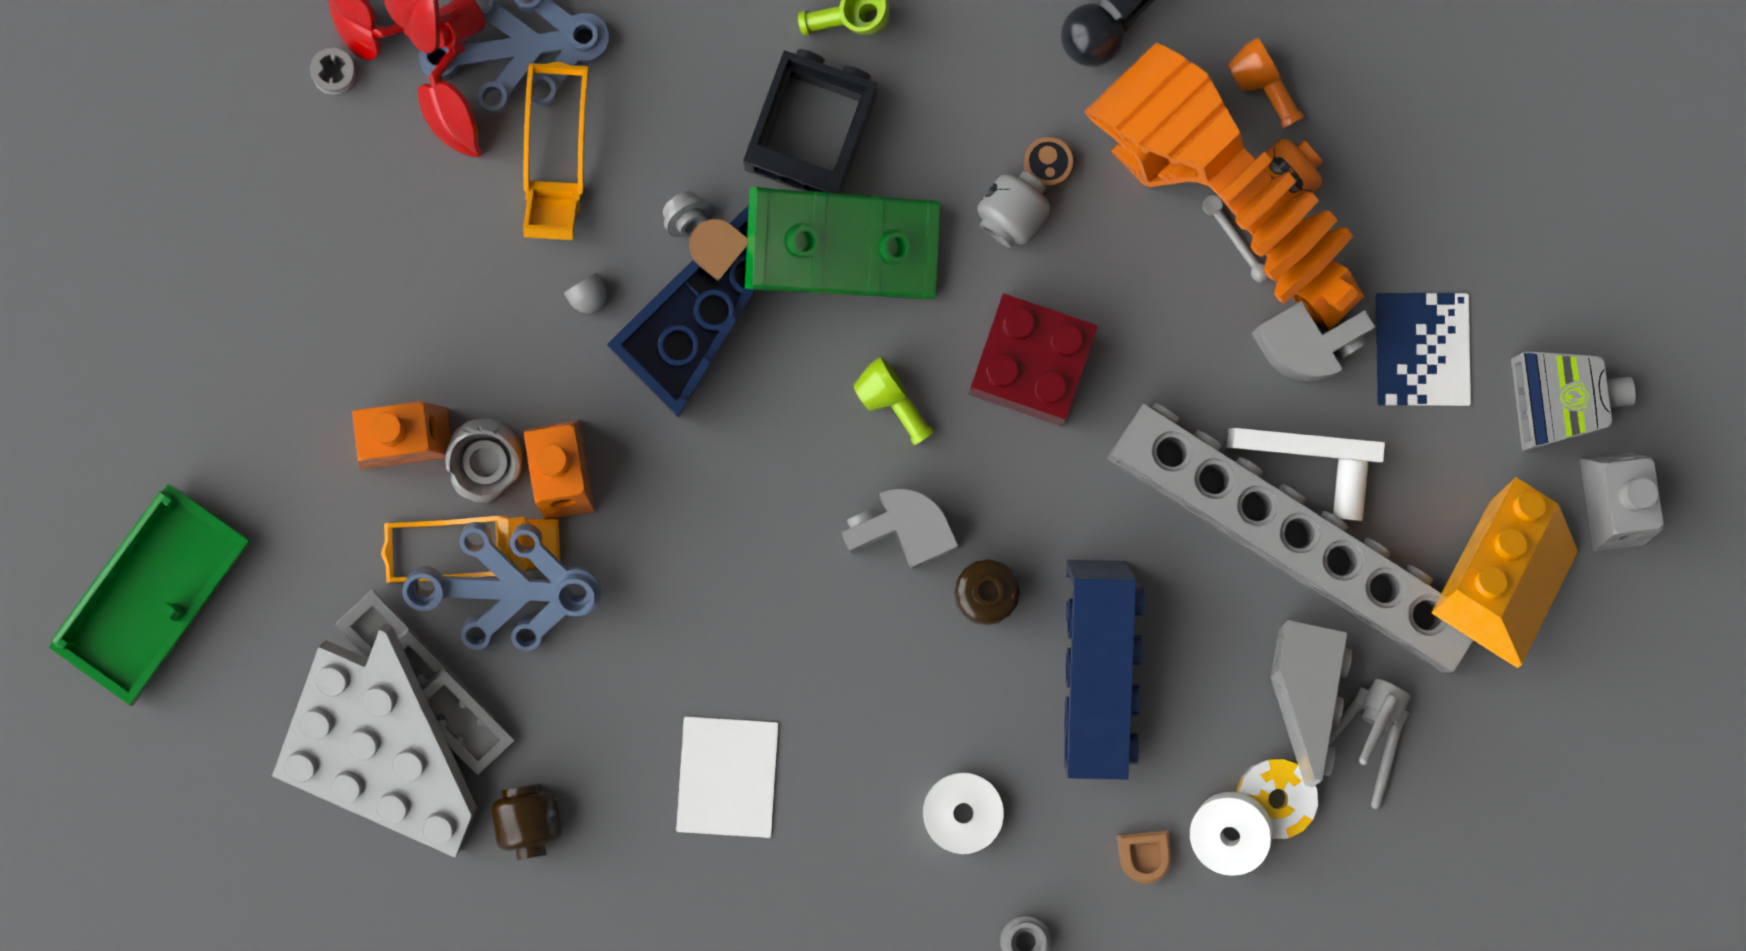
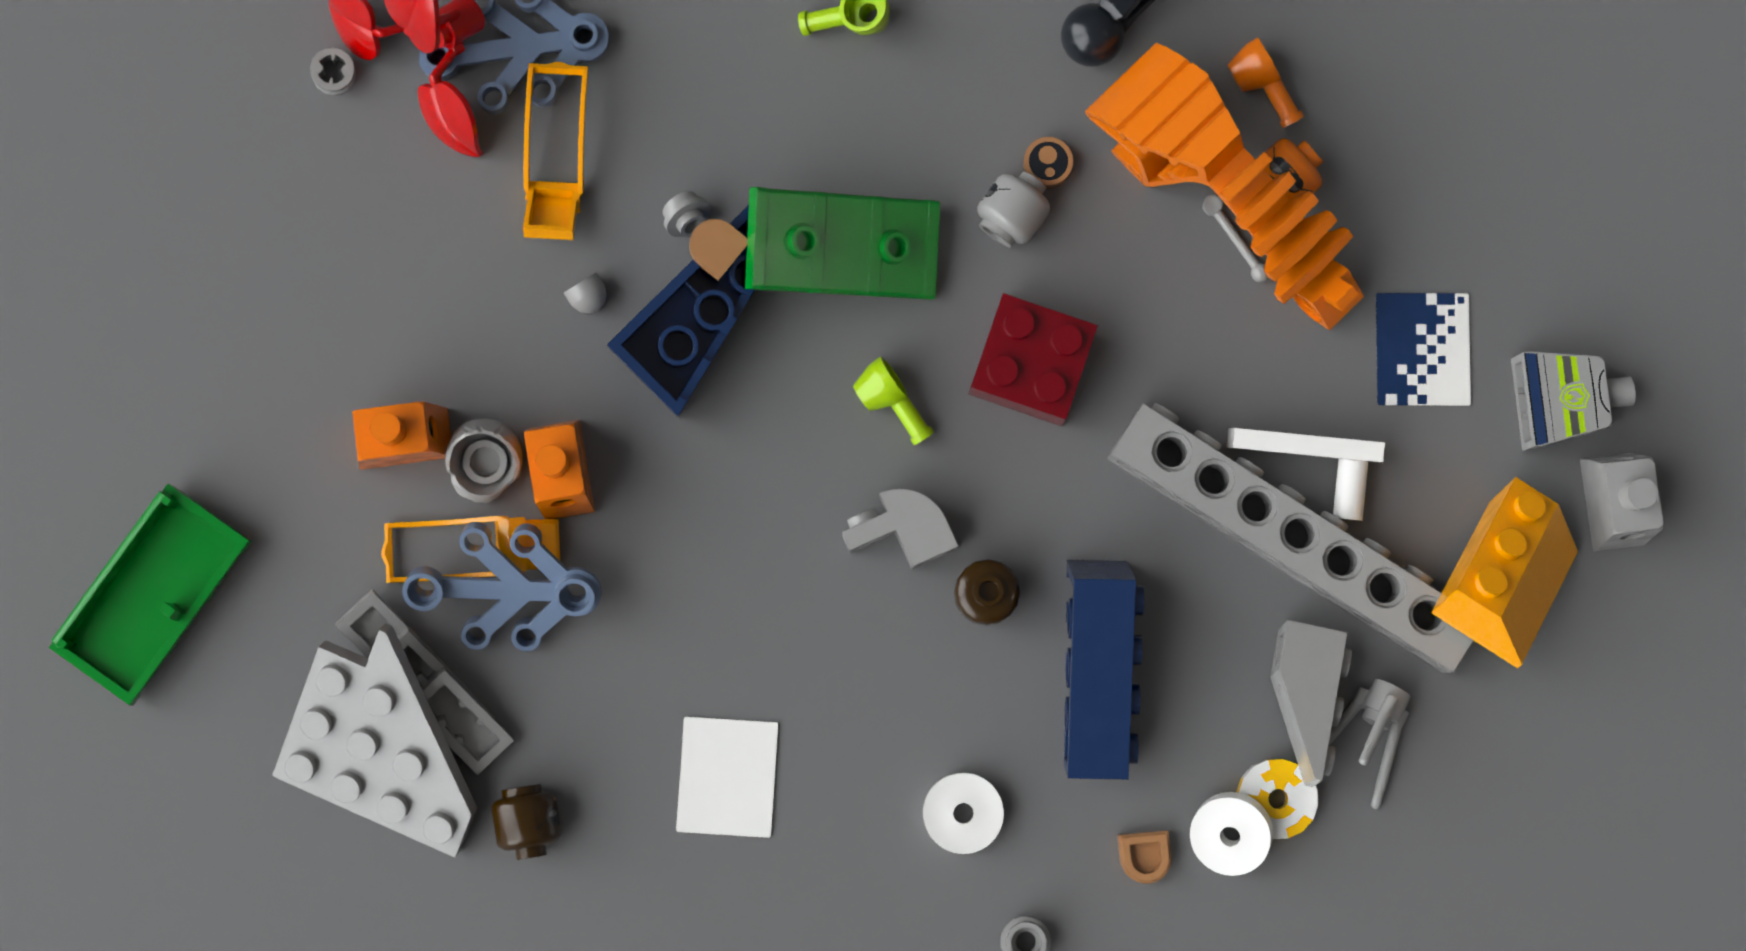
(789, 170): black window -> none
(1301, 351): light grey brick -> none

